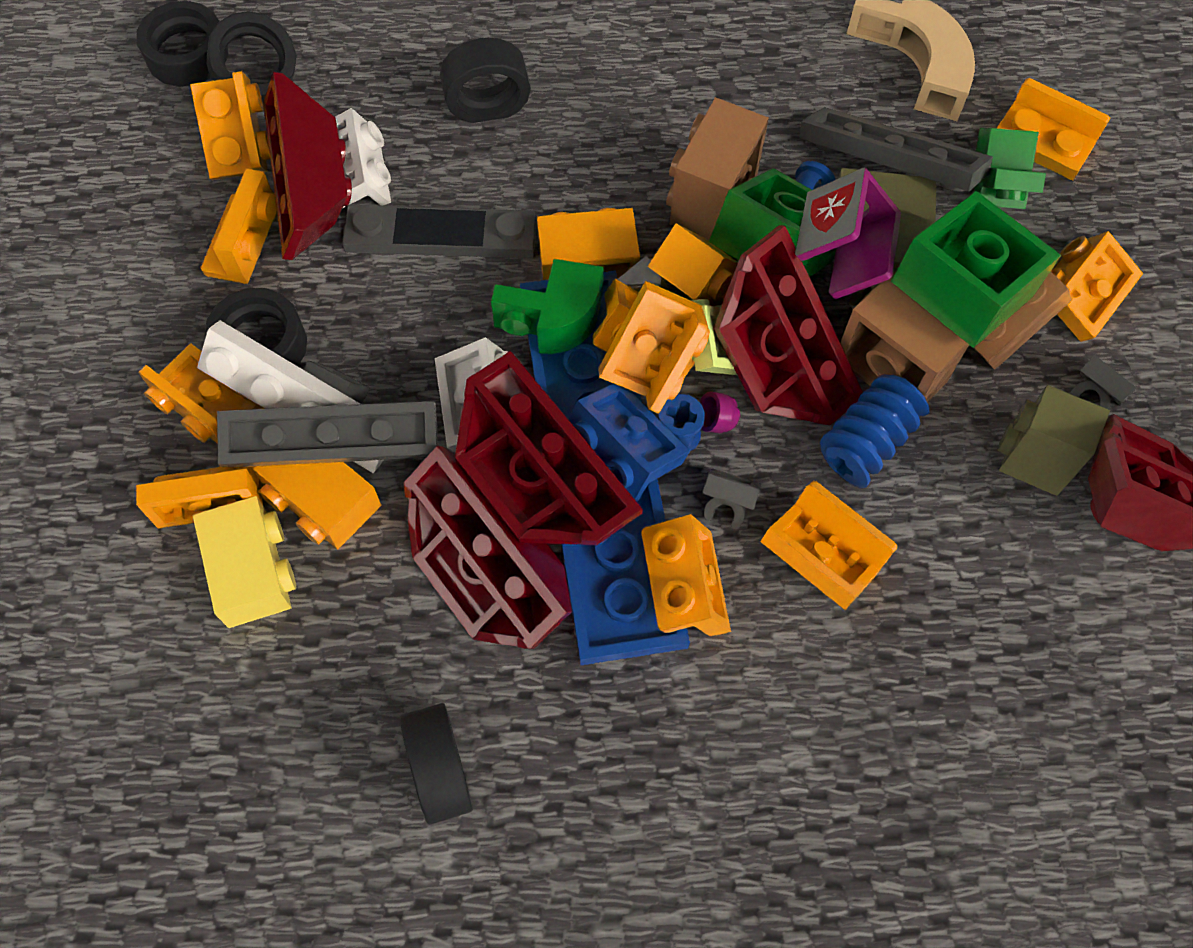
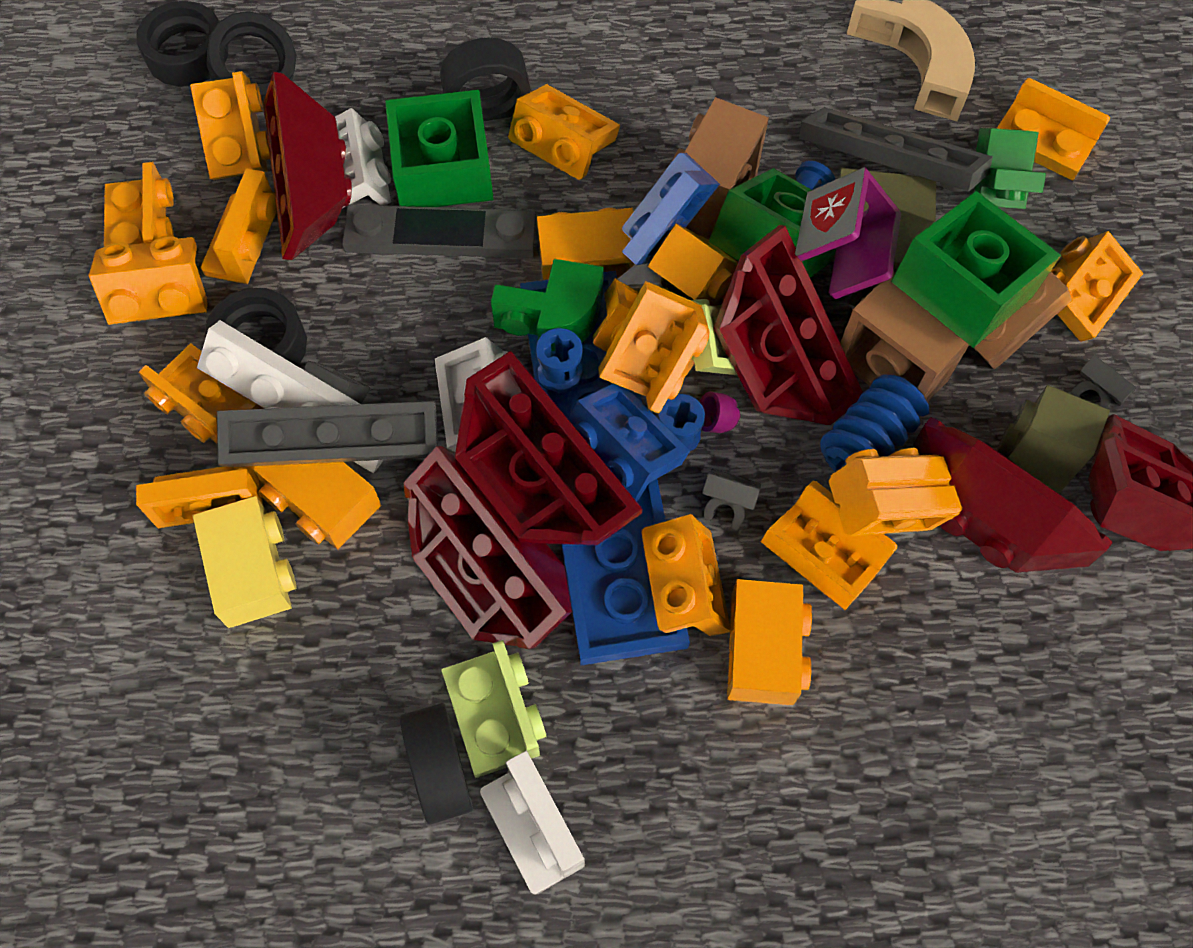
(138, 208): none -> light orange bracket
(148, 280): none -> light orange bracket
(439, 150): none -> green brick
(492, 709): none -> yellowish green bracket
(532, 825): none -> white bracket
(560, 130): none -> light orange bracket
(564, 359): none -> blue bush
(671, 200): none -> bracket
(767, 642): none -> light orange brick
(893, 492): none -> light orange brick
(1008, 510): none -> dark red wedge

